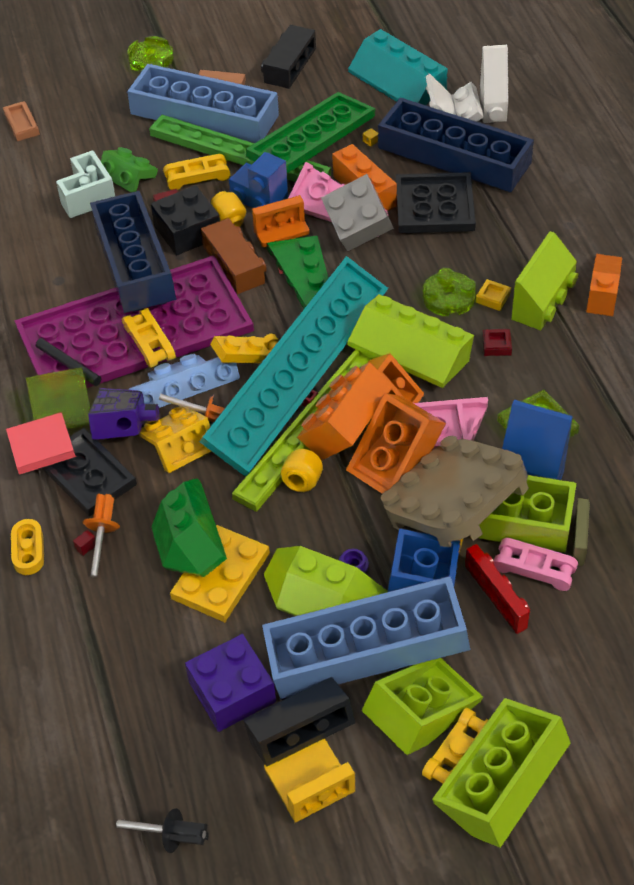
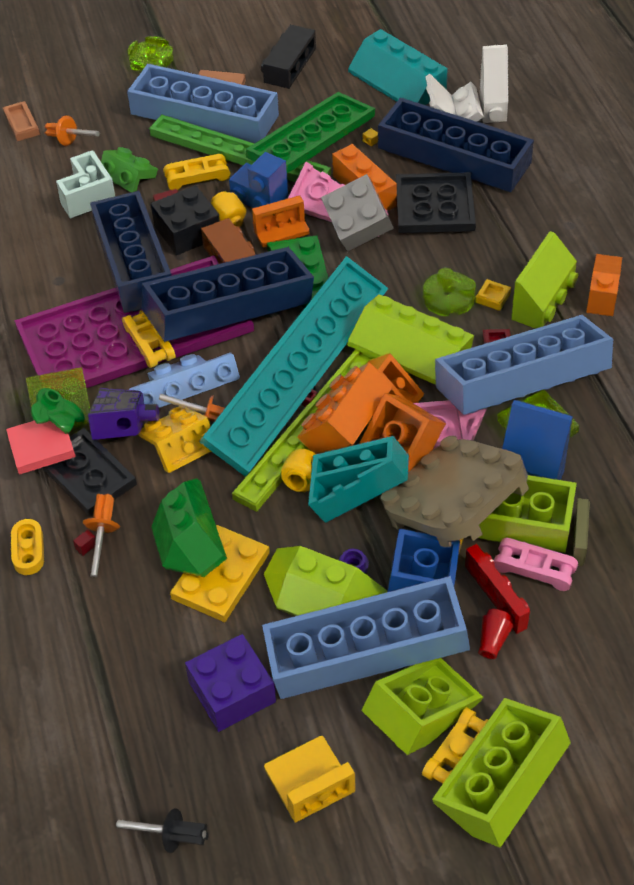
(53, 408): none -> green plate
(67, 130): none -> orange piece
(67, 361): black bar -> none
(226, 293): none -> dark blue brick
(243, 349): yellow plate -> none
(299, 721): black brick -> none
(355, 475): none -> teal wedge
(494, 632): none -> red cone
(523, 364): none -> medium blue brick

